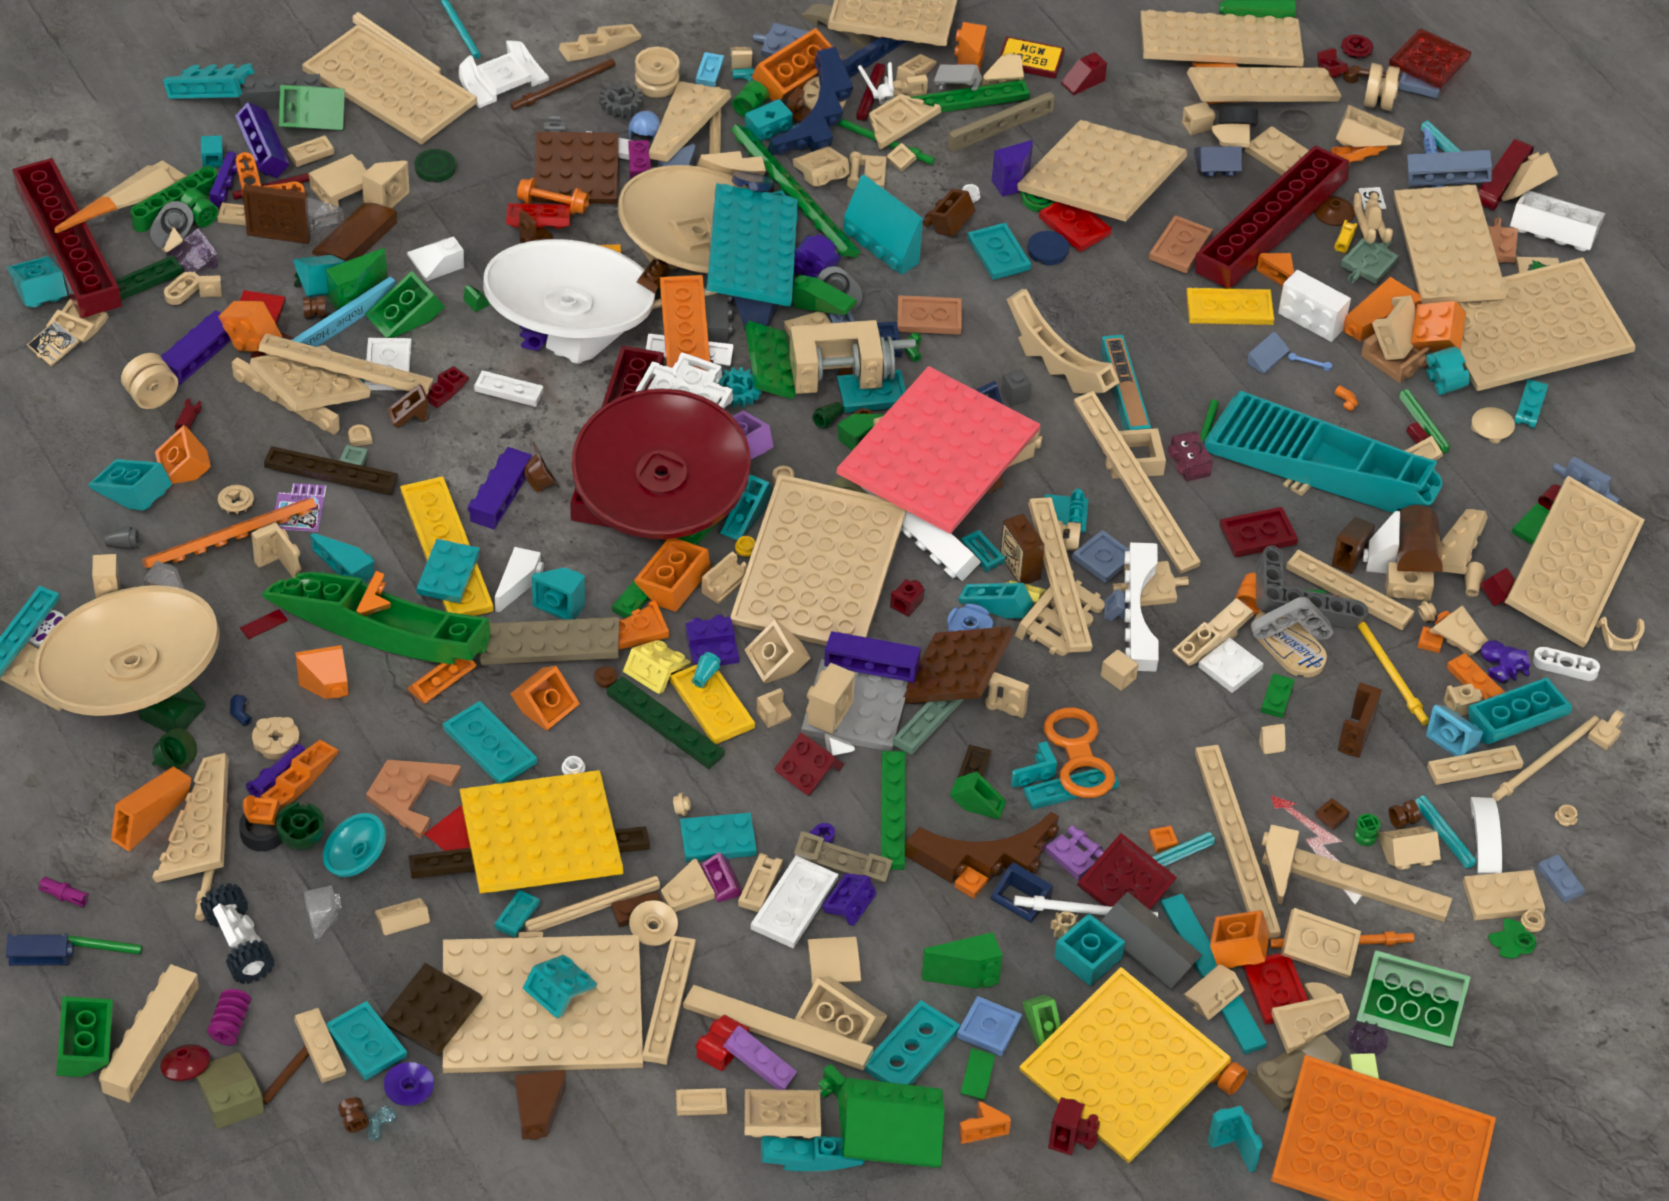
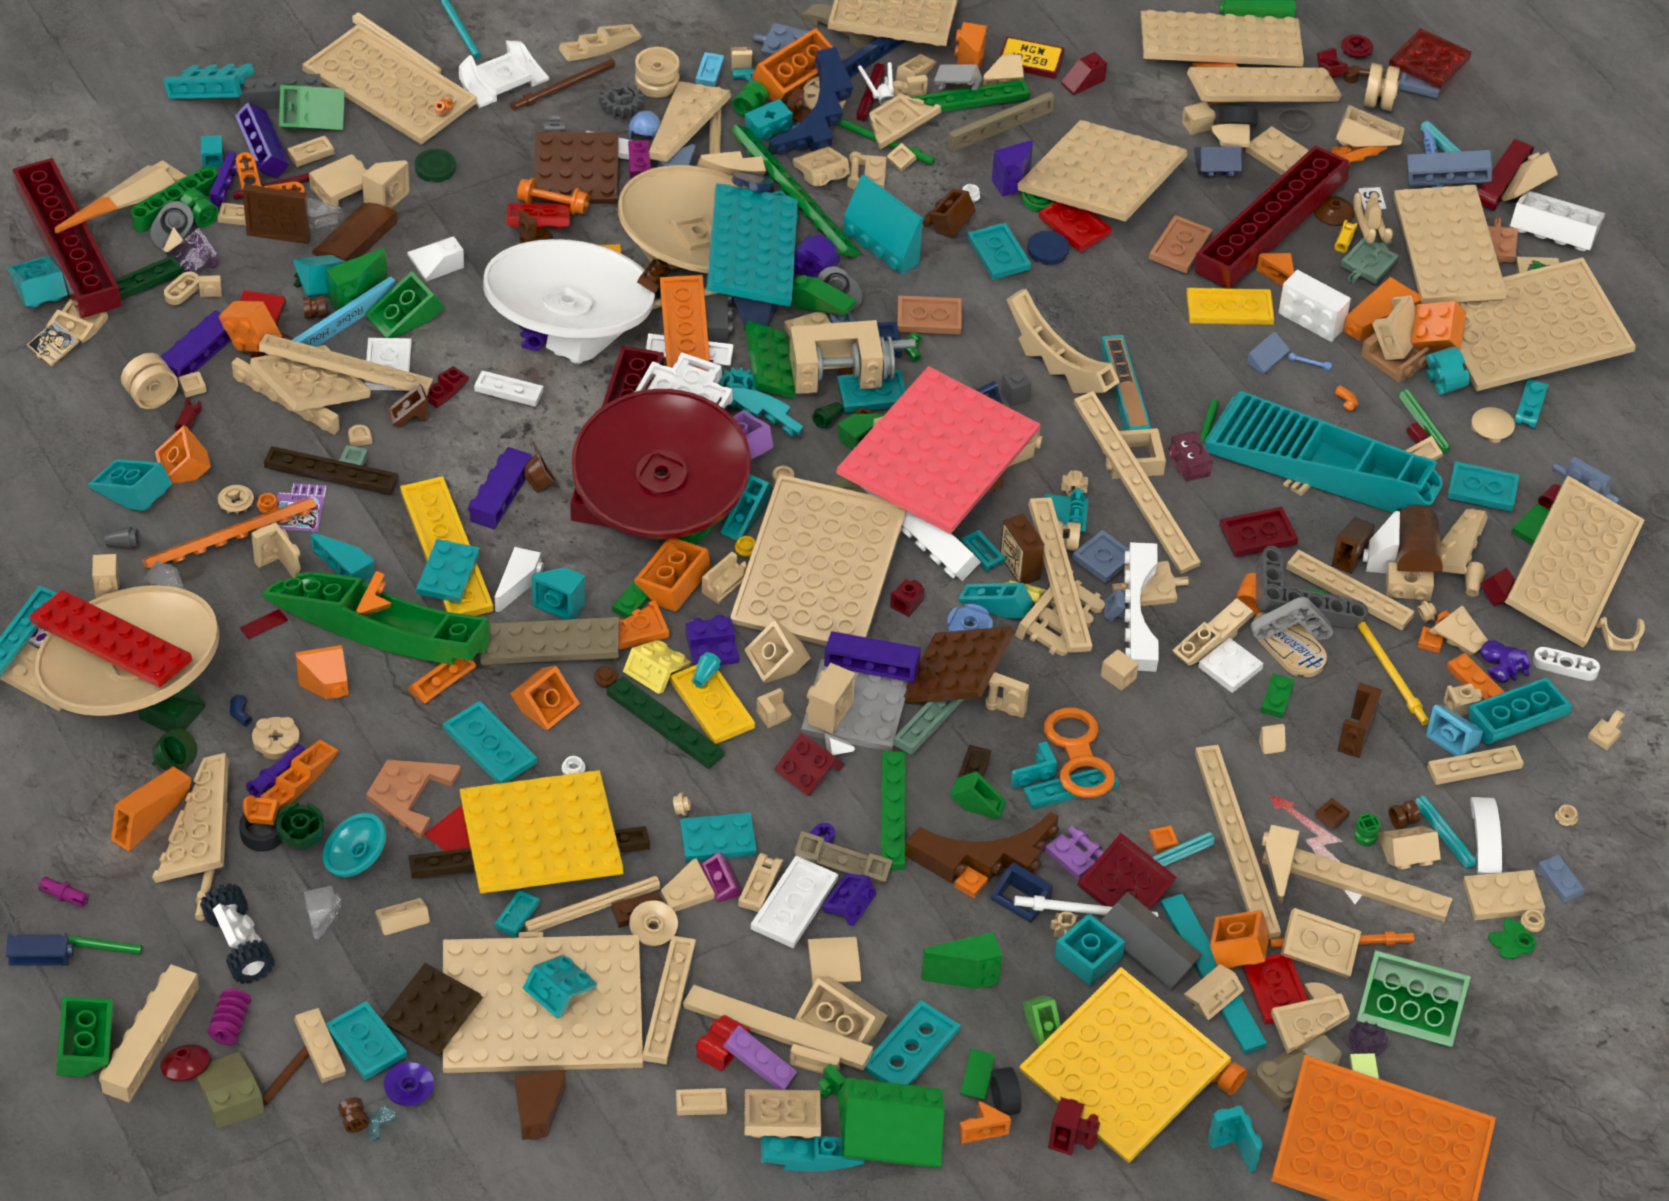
(111, 638): none -> red plate
(192, 384): none -> tan plate
(267, 502): none -> orange plate
(442, 105): none -> orange arm
(475, 298): green slope -> none
(773, 409): none -> teal slope
(812, 1059): none -> tan tile
(989, 1026): medium blue plate -> none
(1005, 1091): none -> black tyre
(1073, 481): none -> tan gear
(1483, 486): none -> teal plate
(1507, 788): tan bar -> none

